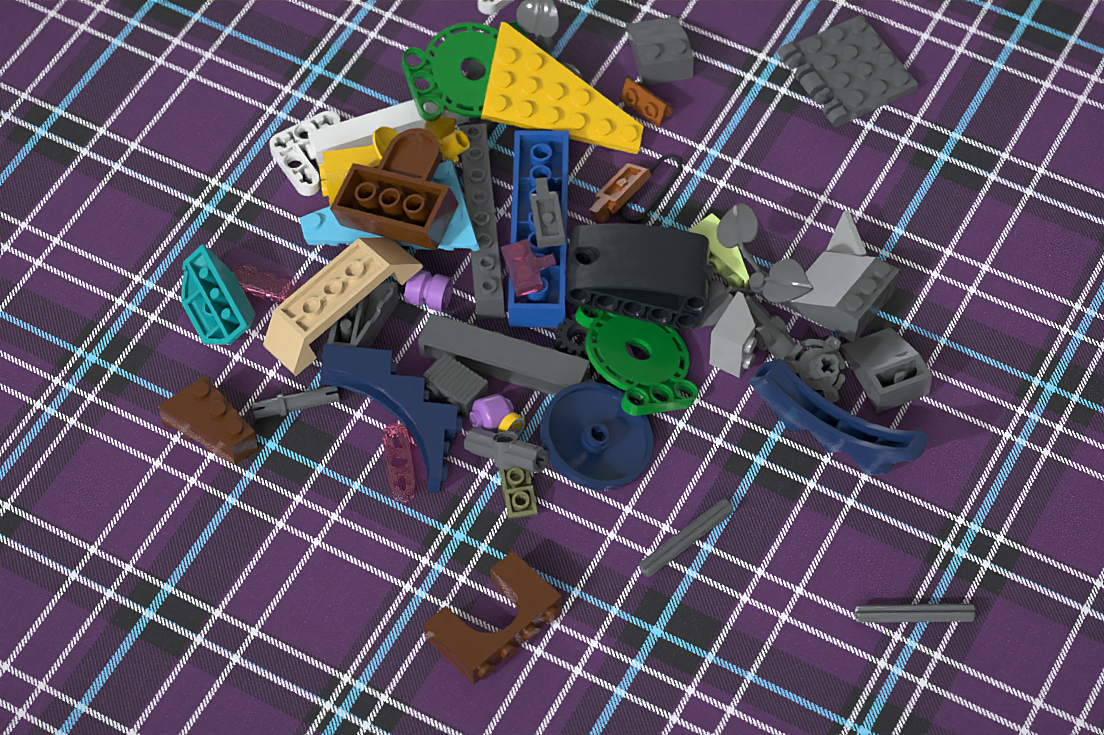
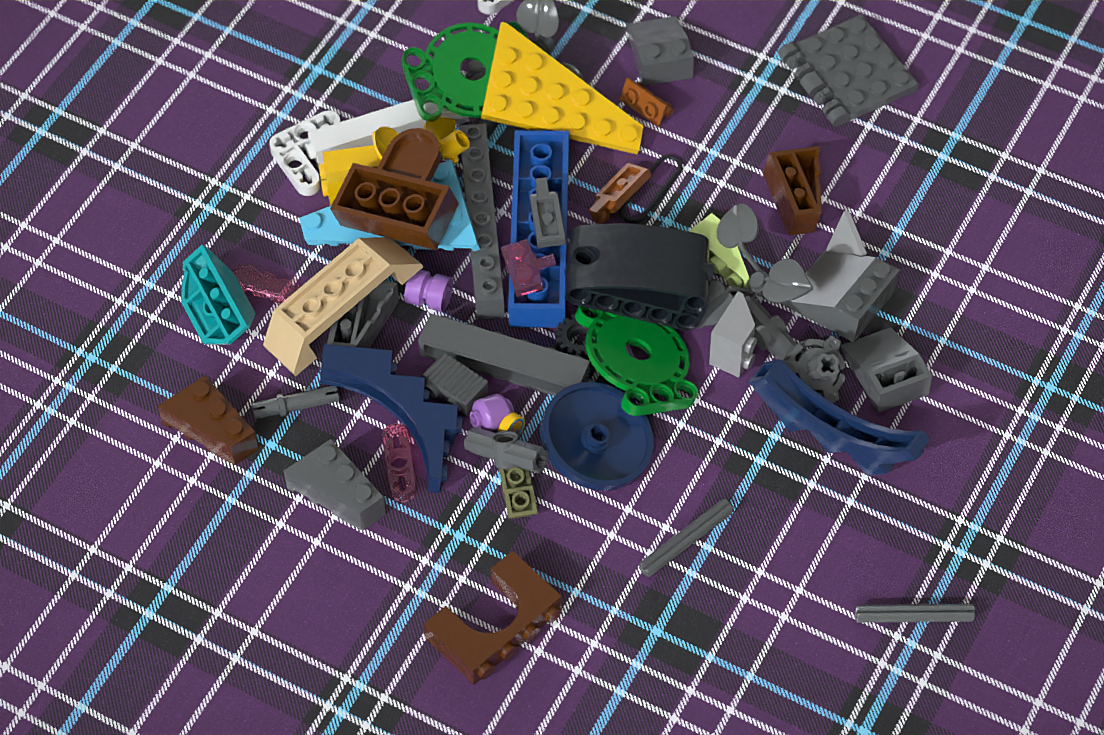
(336, 484): none -> dark grey wedge
(795, 187): none -> reddish brown wedge

